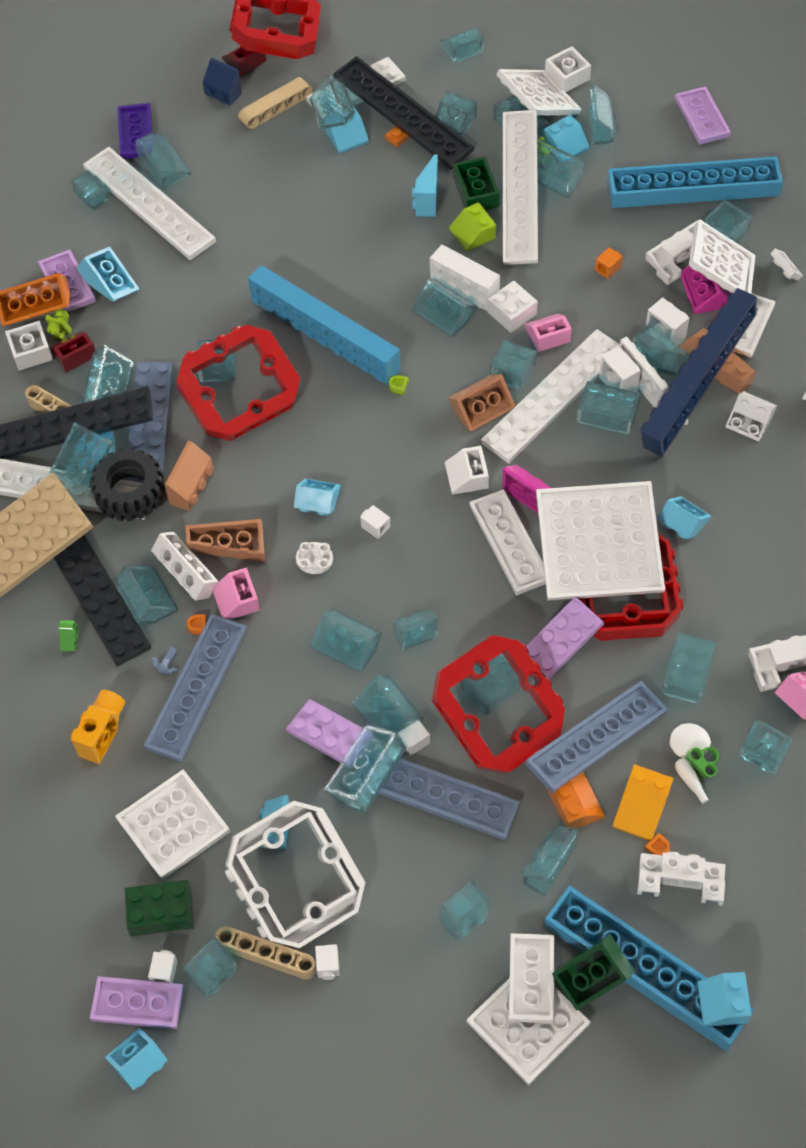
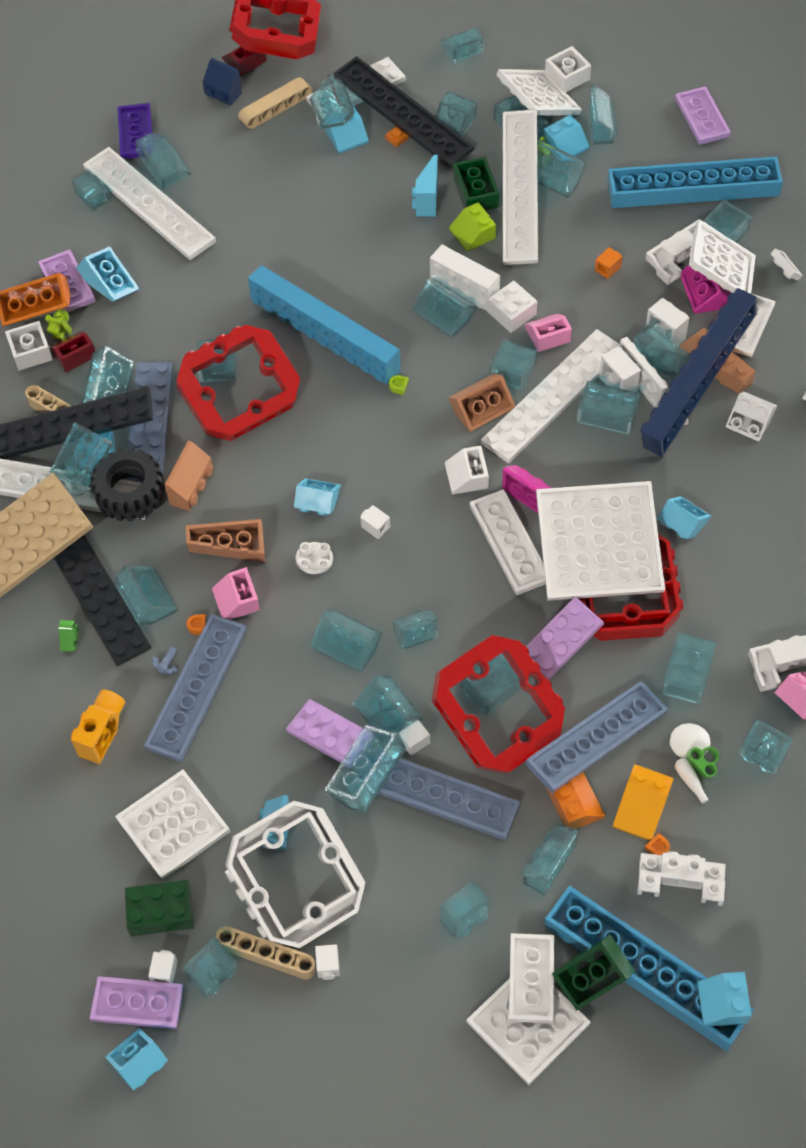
(184, 566): white brick -> none

